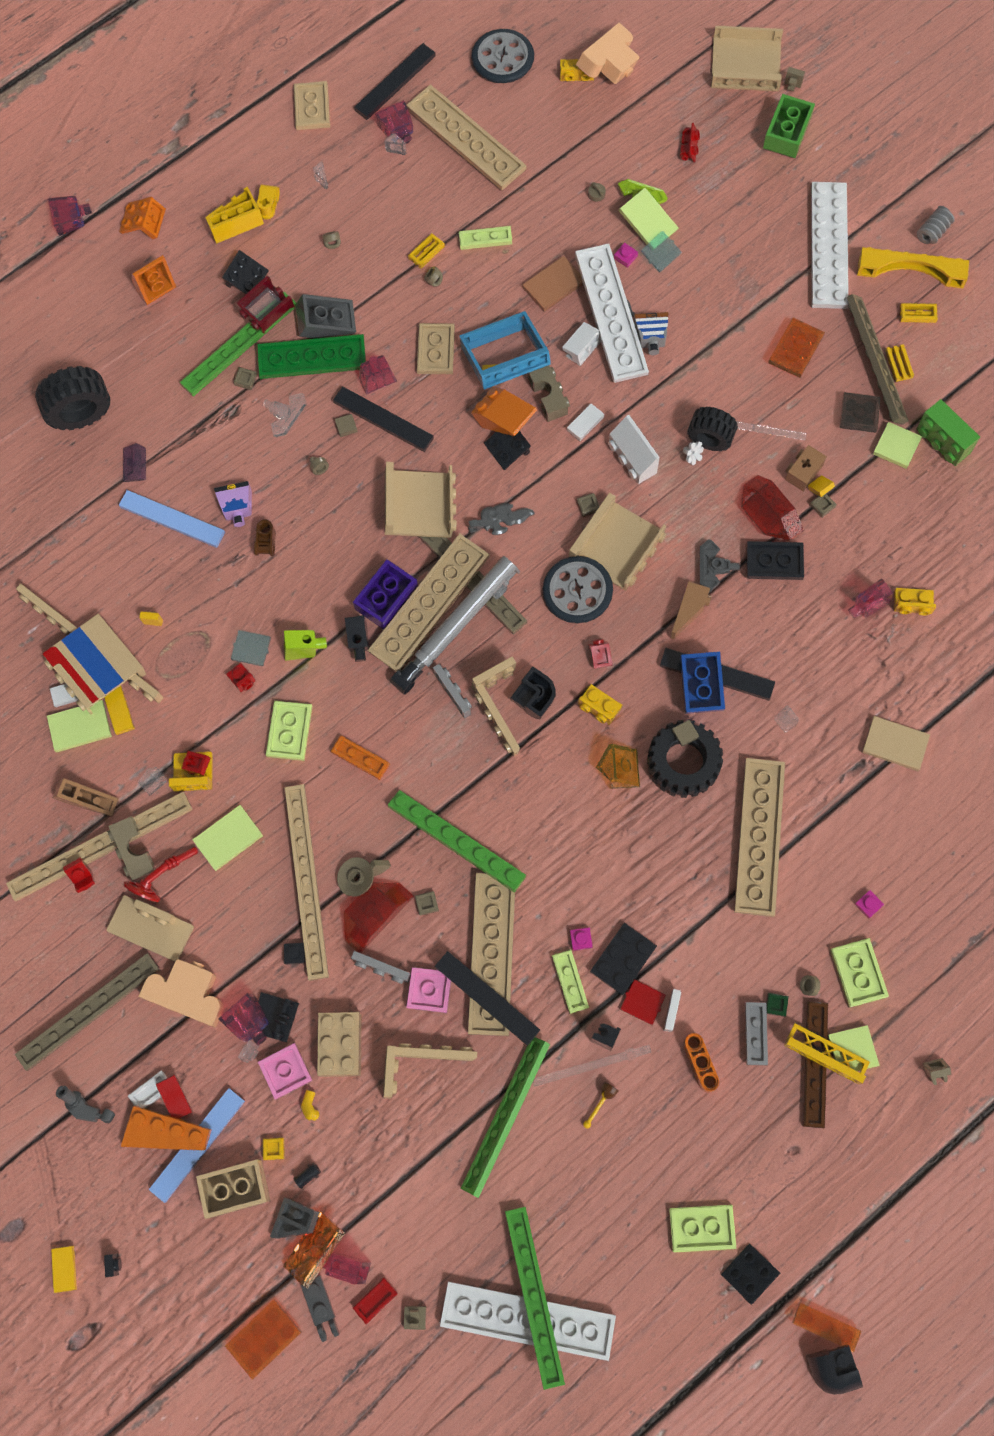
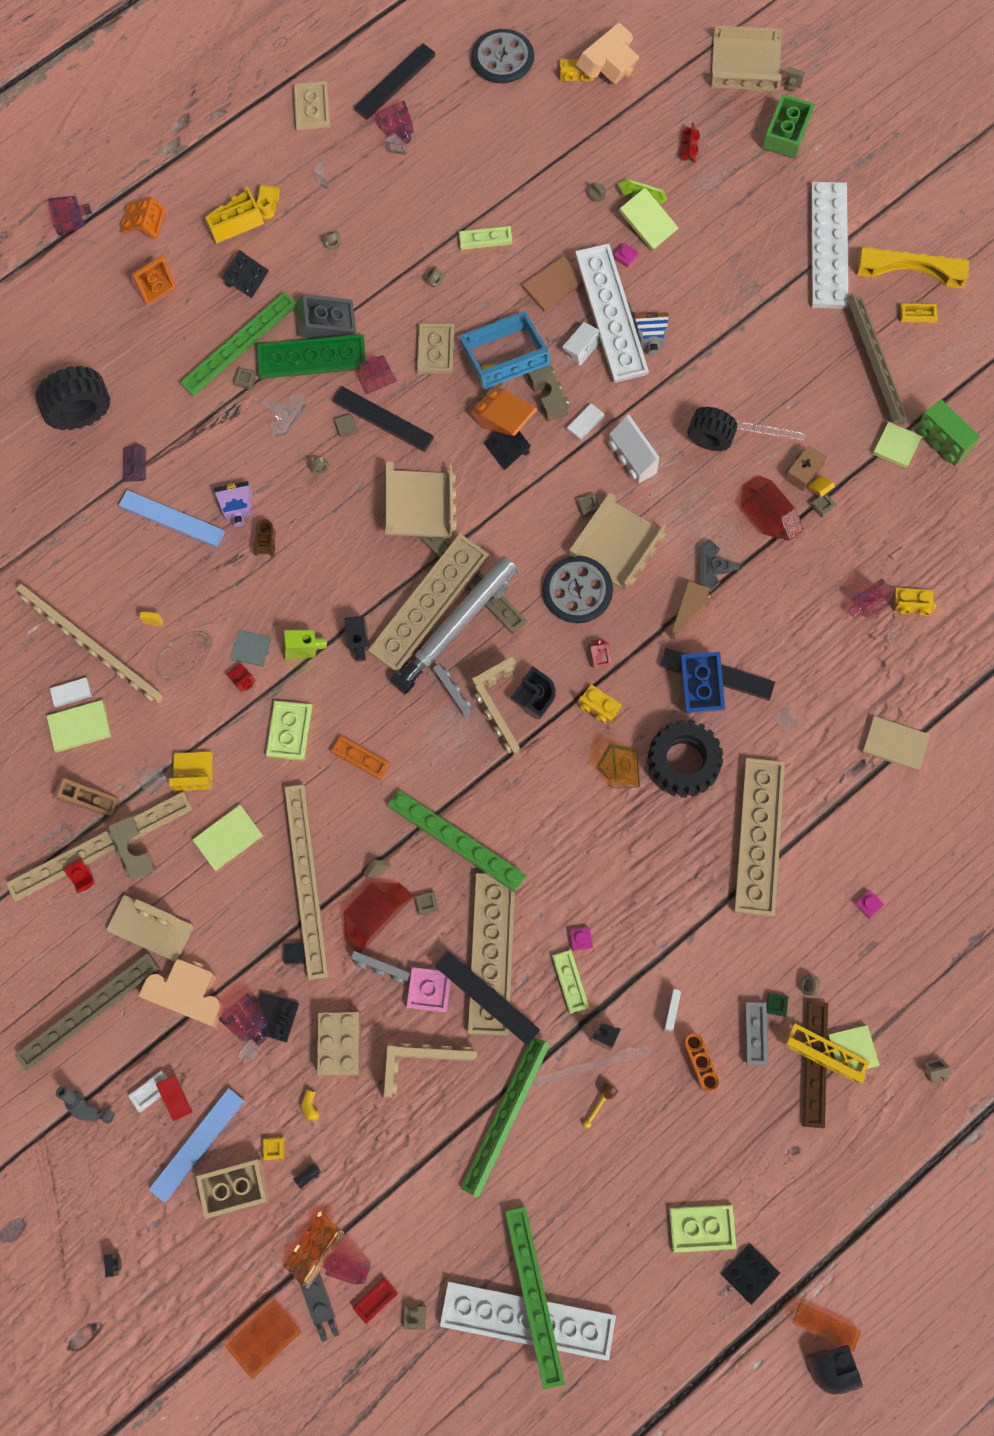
(64, 1269): yellow tile -> none
(92, 662): panel -> none
(119, 711): yellow tile -> none
(144, 887): red dish -> none
(161, 1131): orange wing -> none
(195, 763): red bracket -> none
(264, 305): dark red window -> none
(285, 1071): bright pink plate -> none
(294, 1220): dark grey wing -> none
(348, 876): dark tan dish -> none
(385, 594): dark purple brick -> none
(428, 253): yellow tile -> none
(466, 137): tan plate -> none
(493, 516): dark grey piece -> none
(623, 959): black plate -> none
(643, 1002): red piece -> none
(661, 251): clear light blue piece -> none
(685, 733): dark tan tile -> none
(693, 452): white plant -> none
(775, 560): black plate -> none
(796, 347): clear orange plate -> none
(859, 973): yellowish green tile -> none
(860, 412): clear smoke plate -> none
(902, 350): yellow tile -> none
(935, 225): light grey piece -> none

